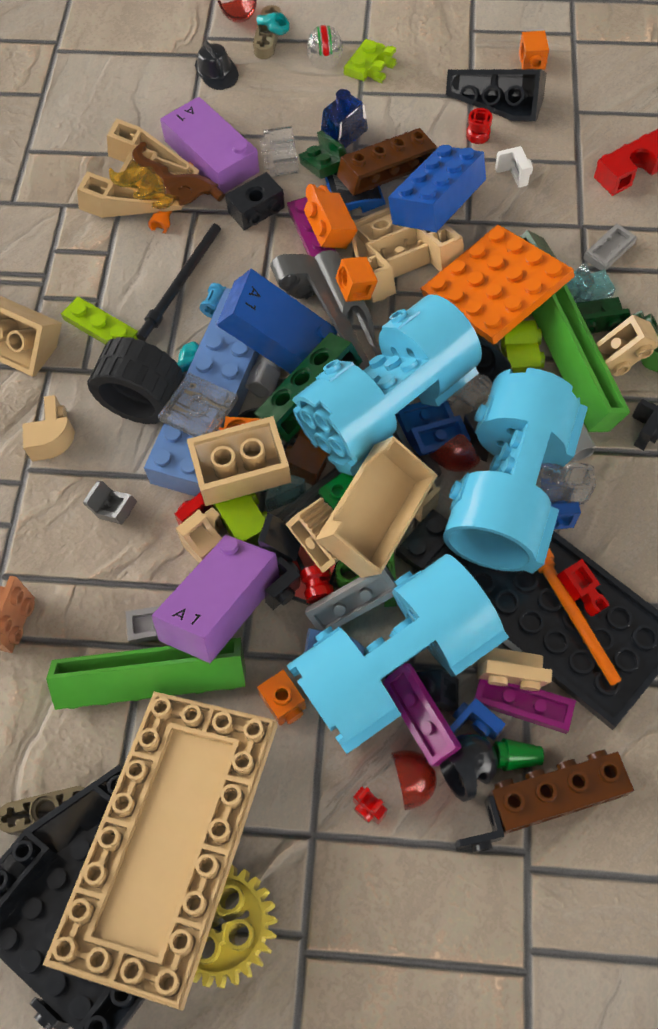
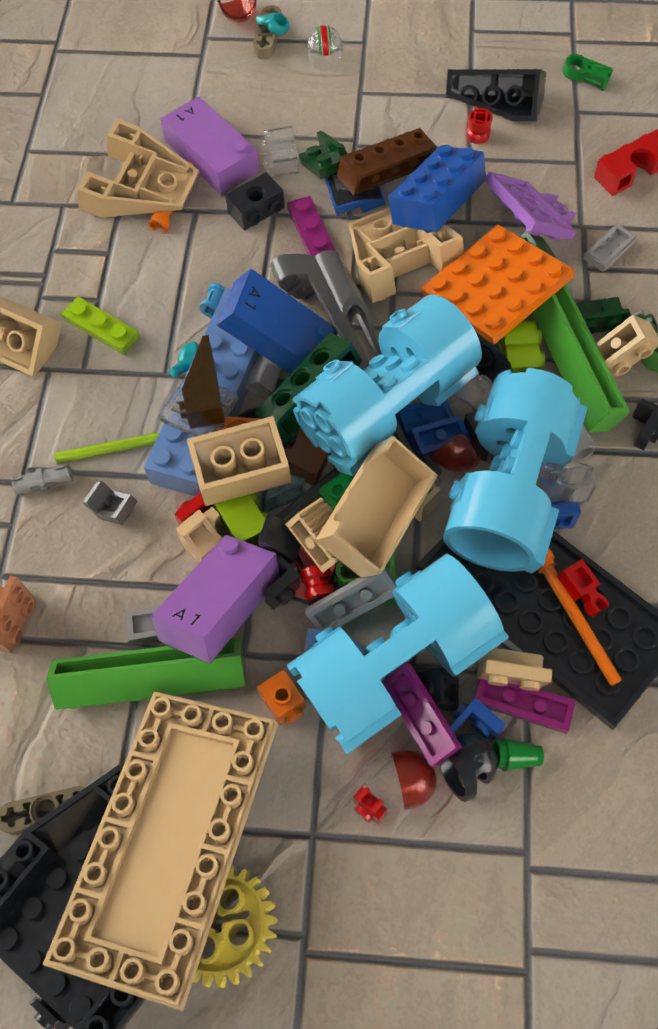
(42, 479): none -> light grey pin
(51, 436): tan brick -> none
(105, 448): none -> lime bar
(134, 379): black tyre -> none
(155, 315): black bar -> none
(158, 183): piece -> none
(201, 390): none -> dark brown slope
(216, 66): black piece -> none
(329, 217): orange brick -> none
(344, 118): clear blue torso -> none
(356, 279): orange brick -> none
(370, 60): lime plate -> none
(422, 539): black plate -> none
(484, 841): black bracket -> none
(517, 162): white bracket -> none
(533, 50): orange brick -> none
(537, 211): none -> medium lavender plate
(561, 791): reddish brown brick -> none
(590, 71): none -> green piece
(590, 286): clear light blue slope -> none

